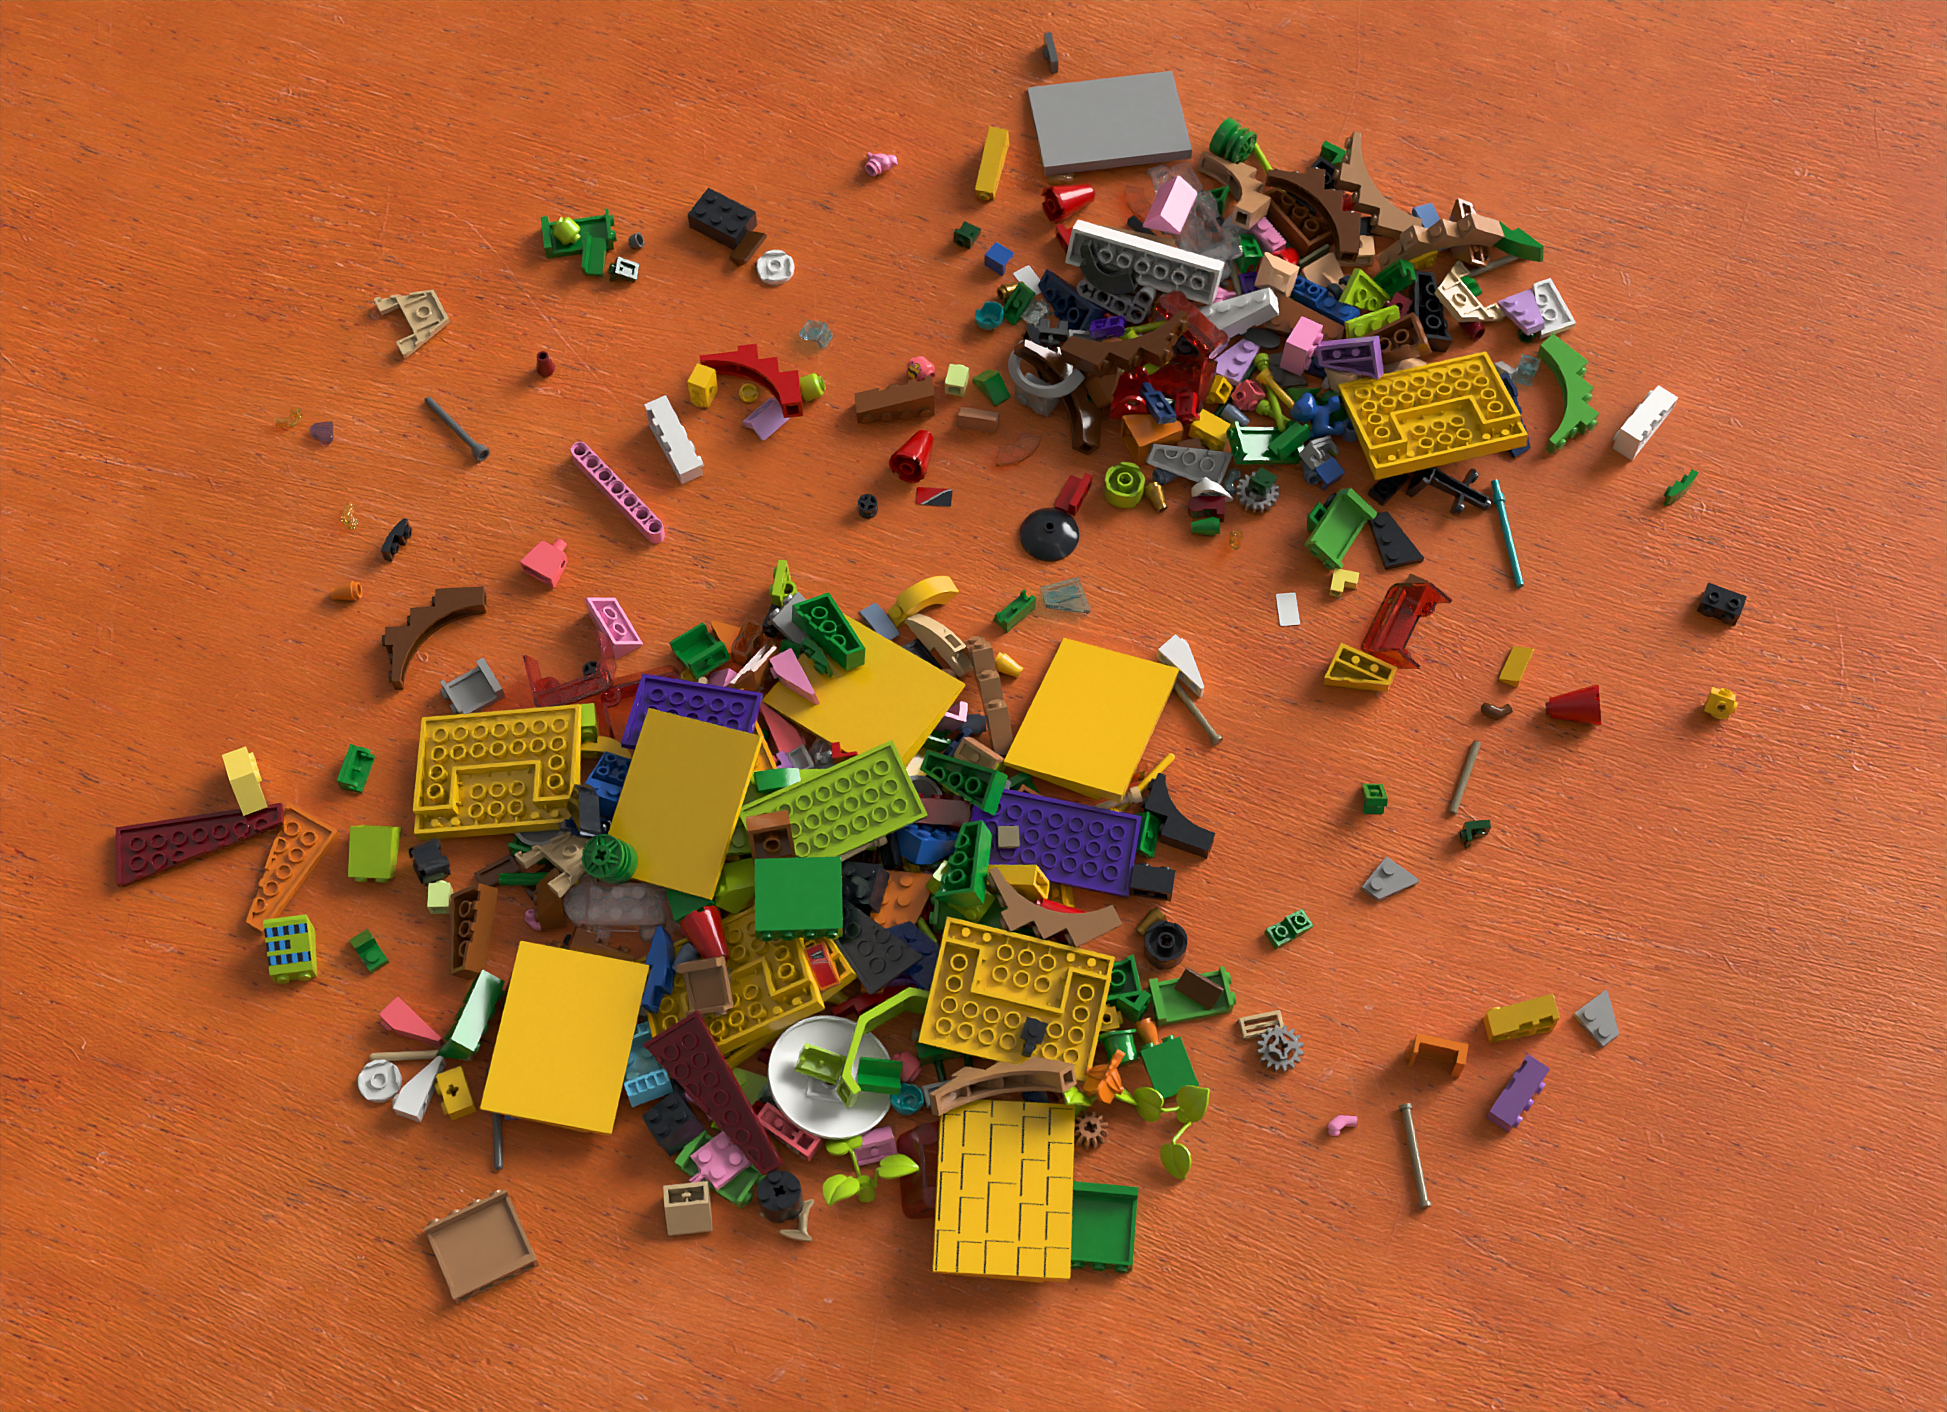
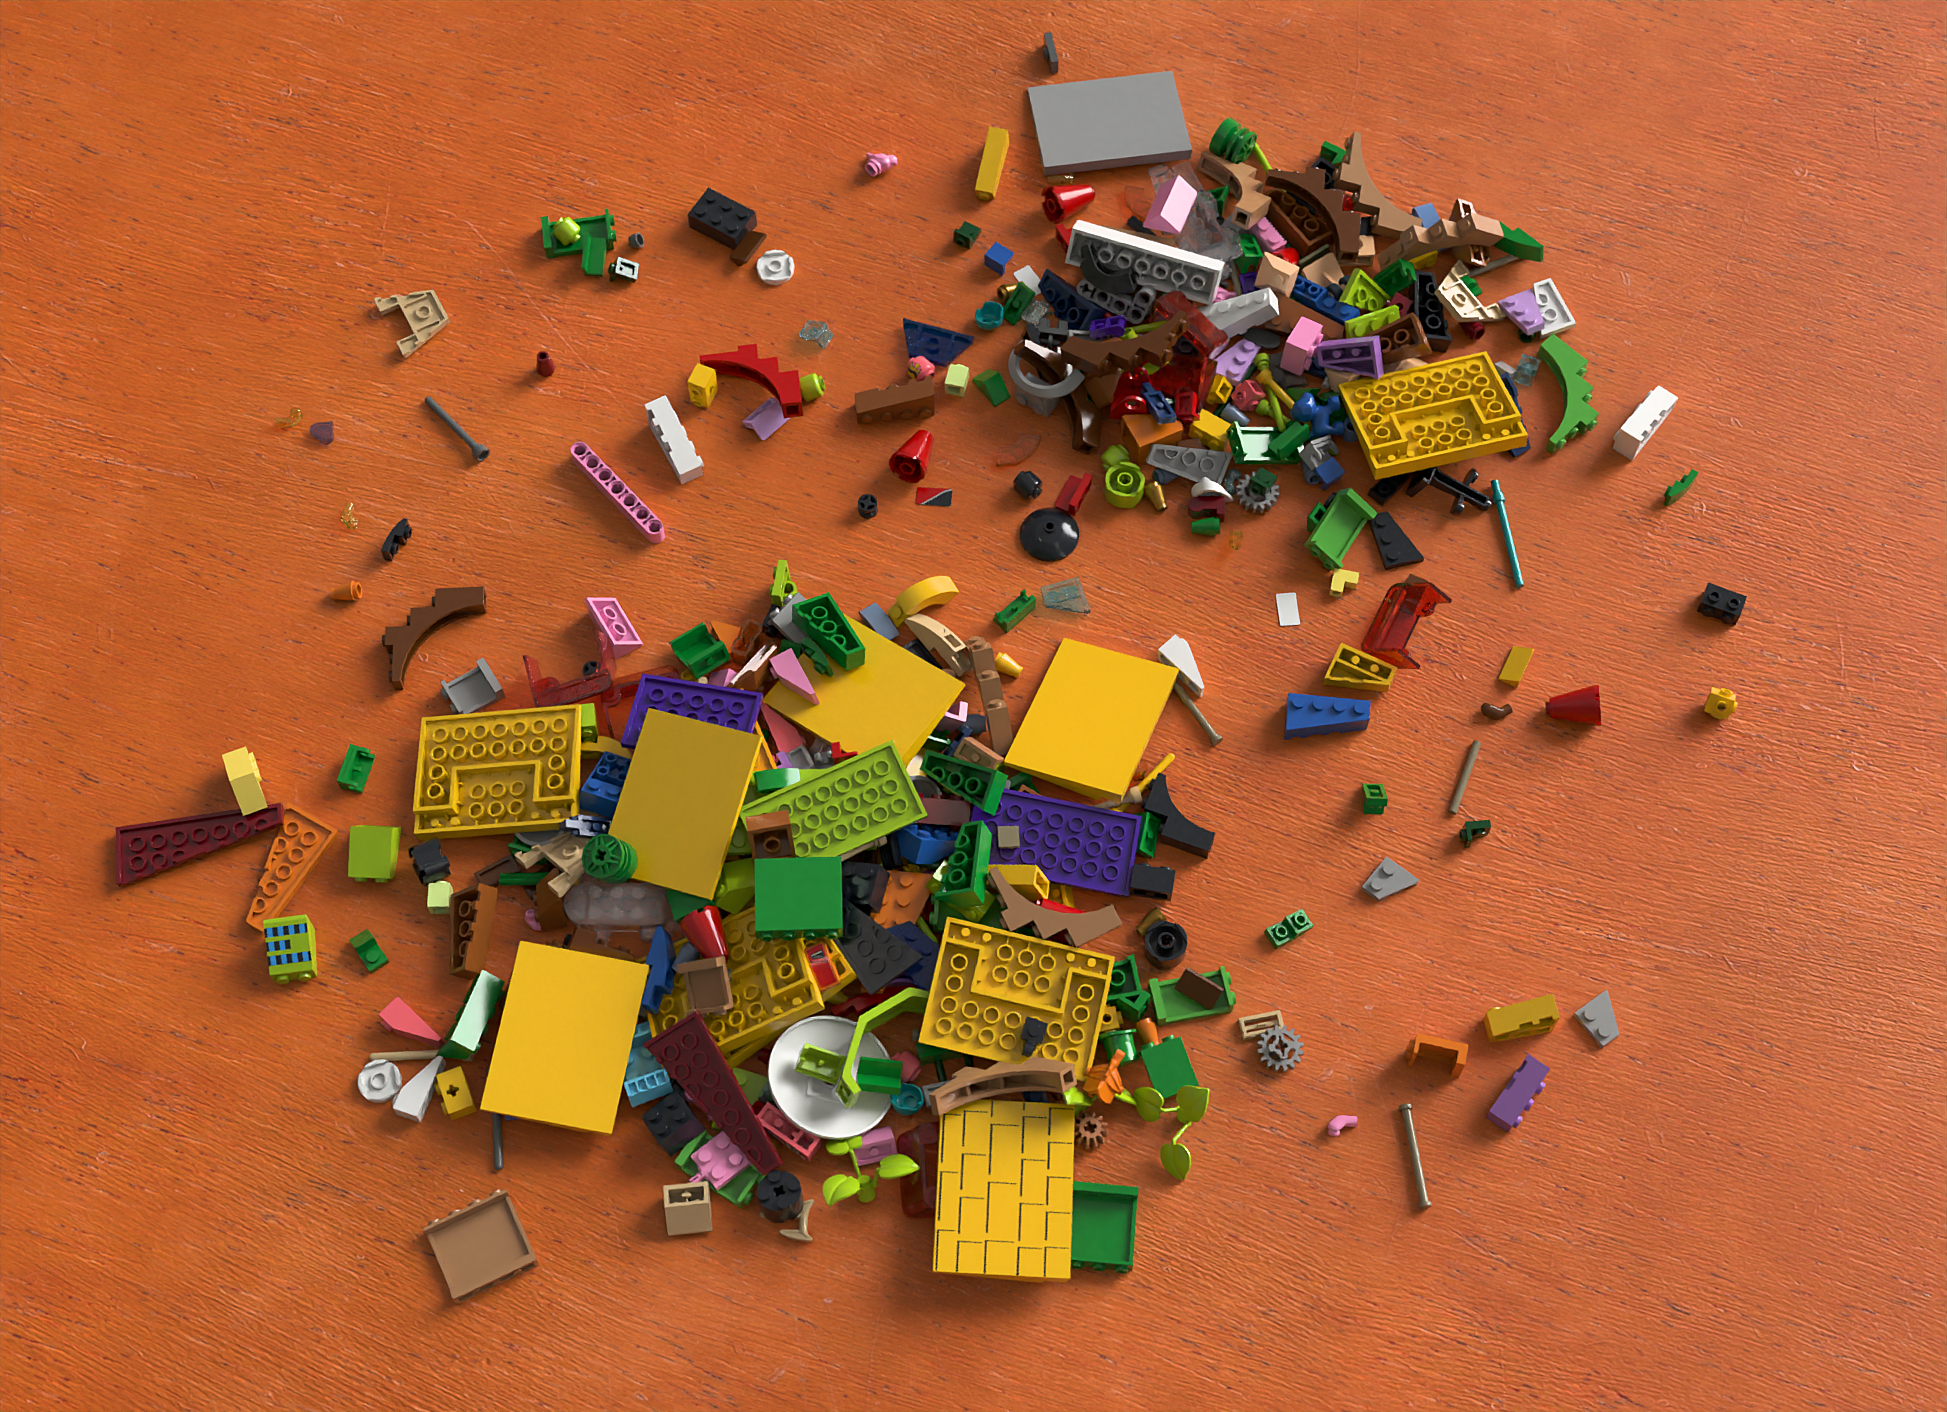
(546, 562): coral torso -> none
(585, 808): black slope -> none
(748, 393): yellow plate -> none
(934, 343): none -> clear blue wing
(978, 419): nougat panel -> none
(1028, 485): none -> black head
(1114, 456): none -> lime head
(1323, 715): none -> blue wedge

